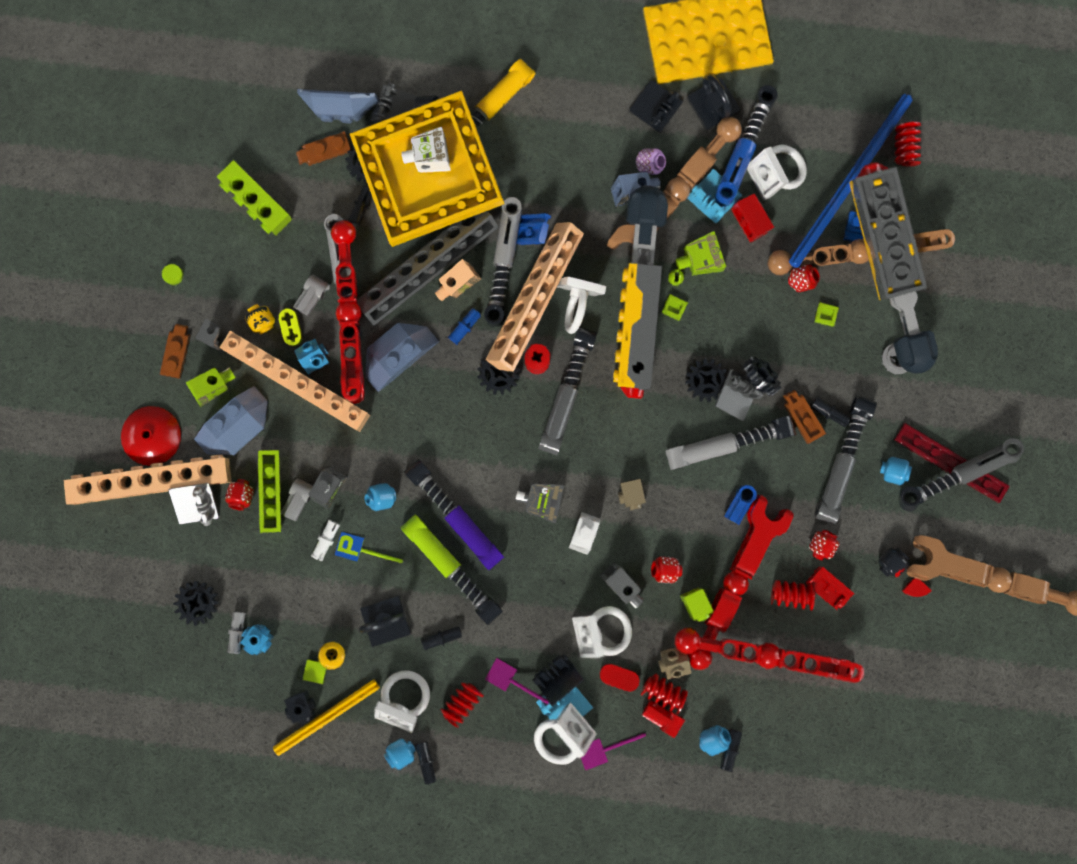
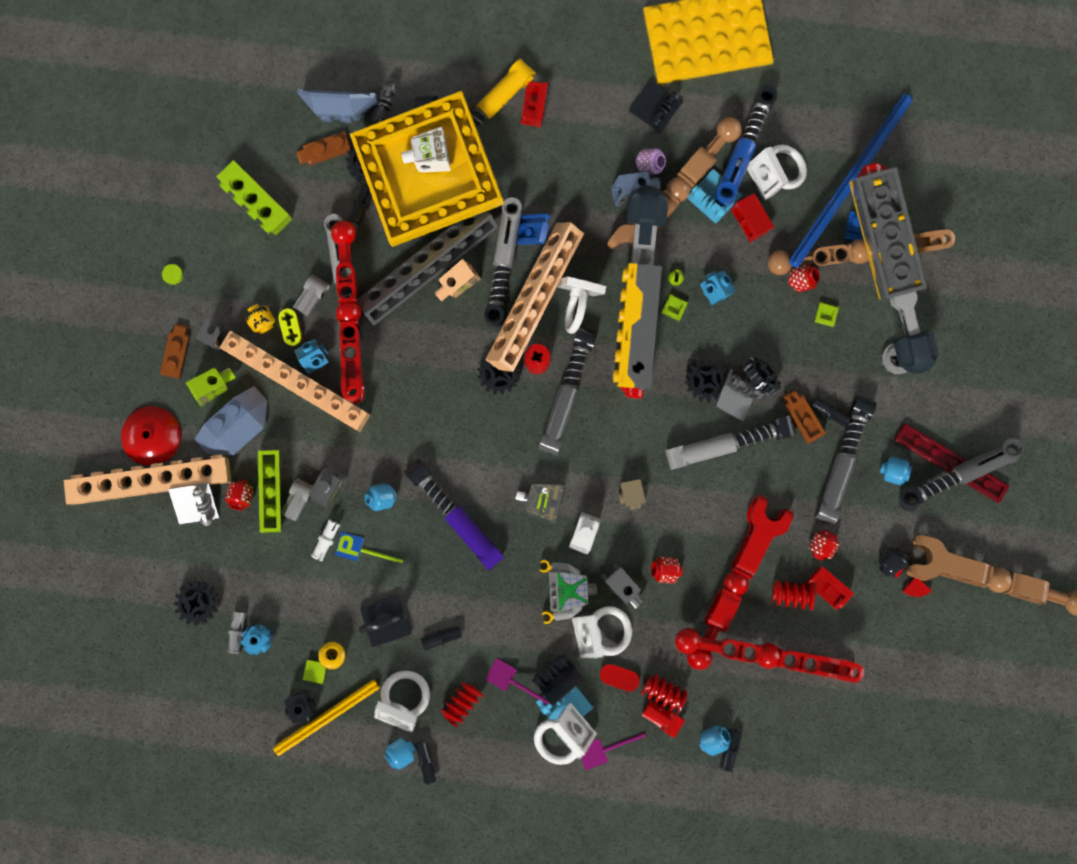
(396, 352): sand blue wedge -> none
(446, 563): piece -> none
(464, 326): blue axle -> none
(534, 104): none -> red hinge
(567, 591): none -> light grey torso
(674, 663): dark tan brick -> none
(697, 604): lime brick -> none
(702, 256): lime torso -> none
(713, 102): black tile -> none
(717, 287): none -> dark azure brick
(739, 506): blue piece -> none
(906, 144): red piece -> none

